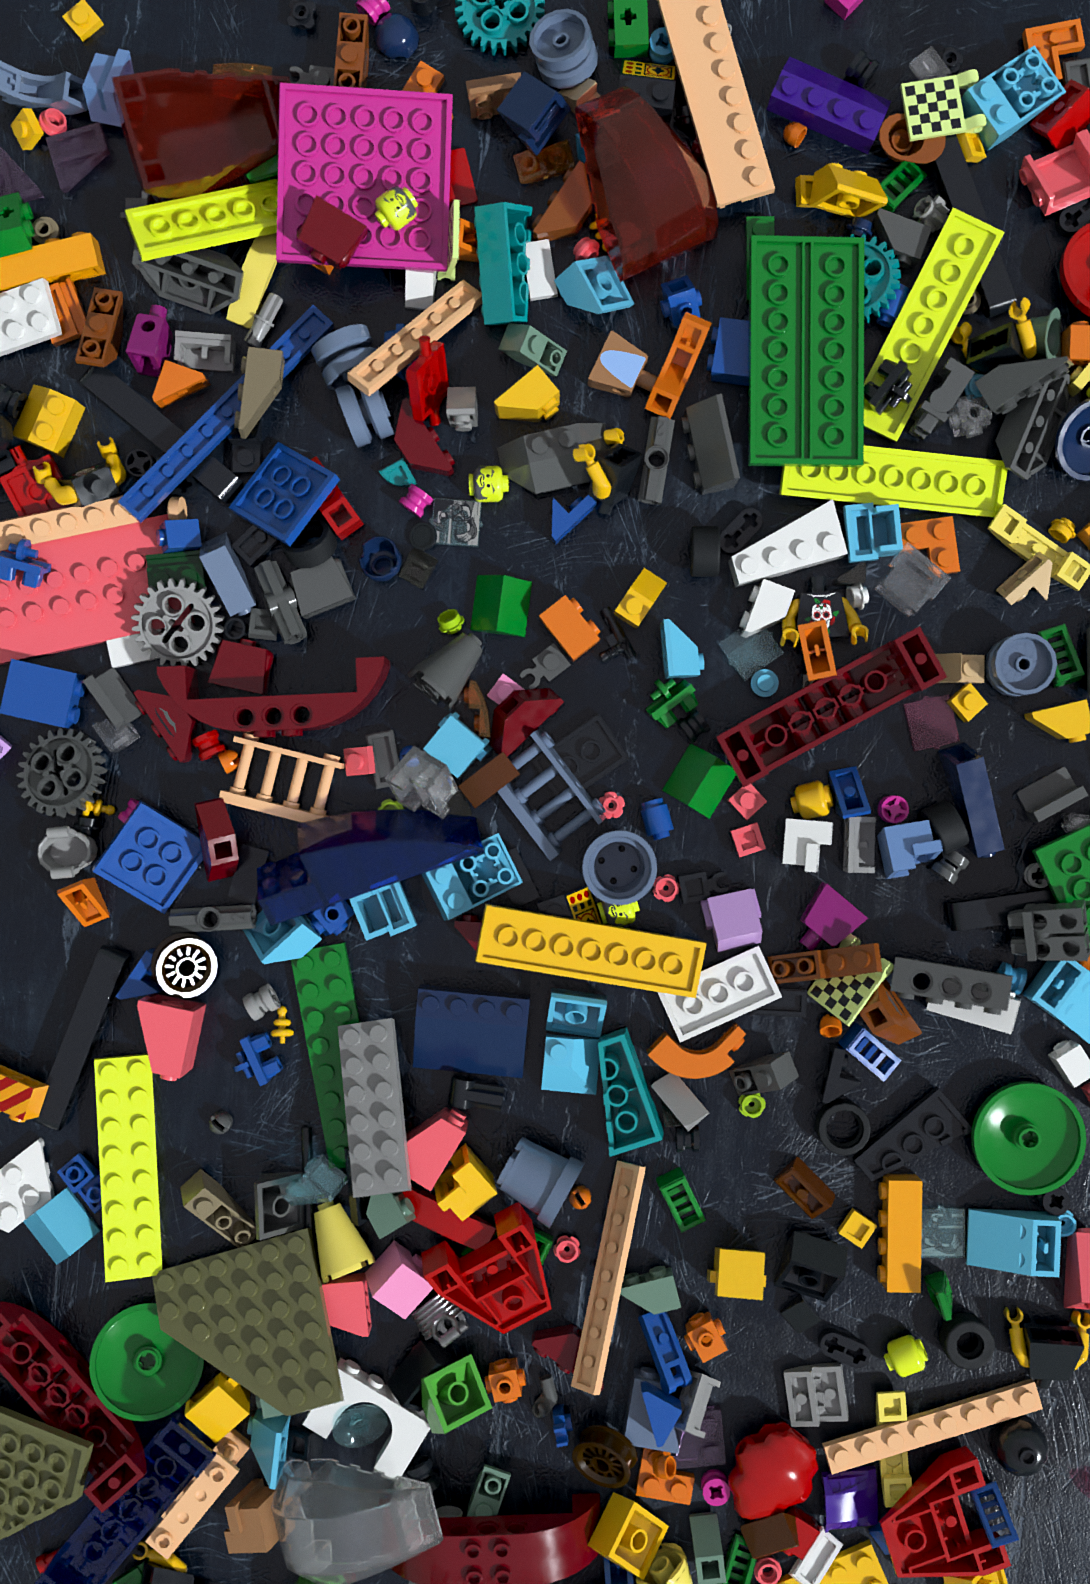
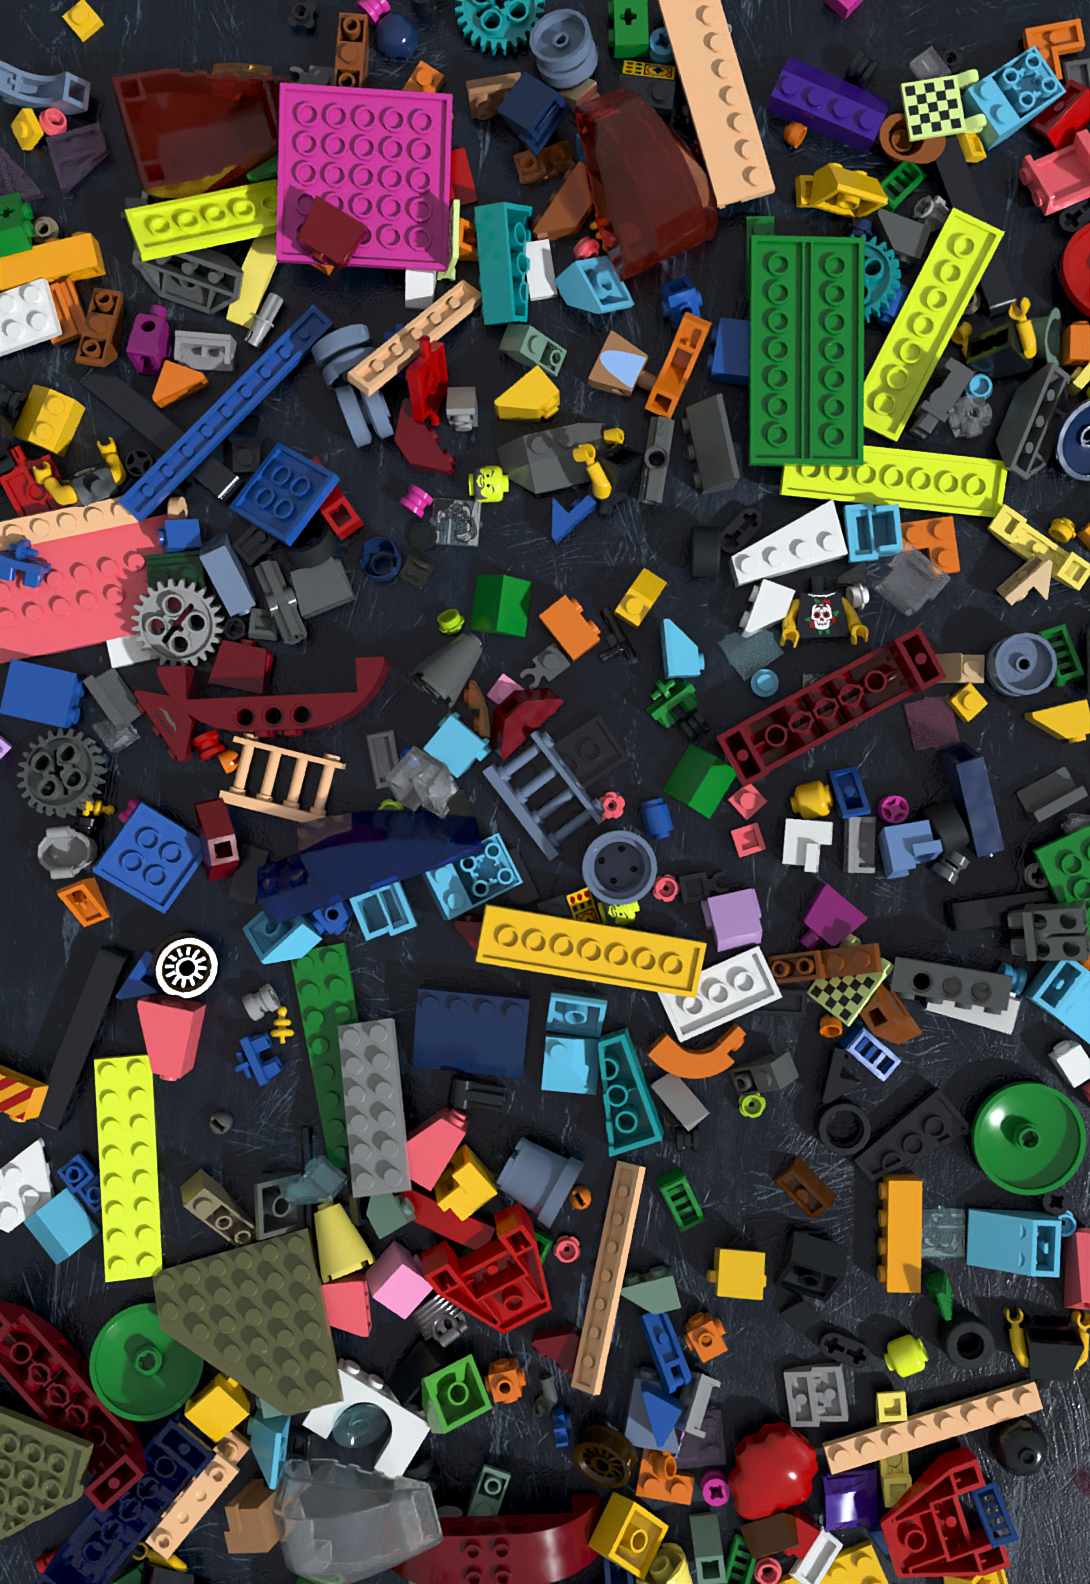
(99, 86): medium blue plate -> none
(197, 919): dark grey piece -> none
(261, 385): dark tan slope -> none
(359, 761): coral plate -> none
(395, 208): neon yellow head -> none
(398, 474): teal tile -> none
(488, 780): reddish brown slope -> none
(817, 650): orange slope -> none
(857, 1228): yellow plate -> none
(892, 389): black hips -> none
(1014, 381): dark grey slope -> none

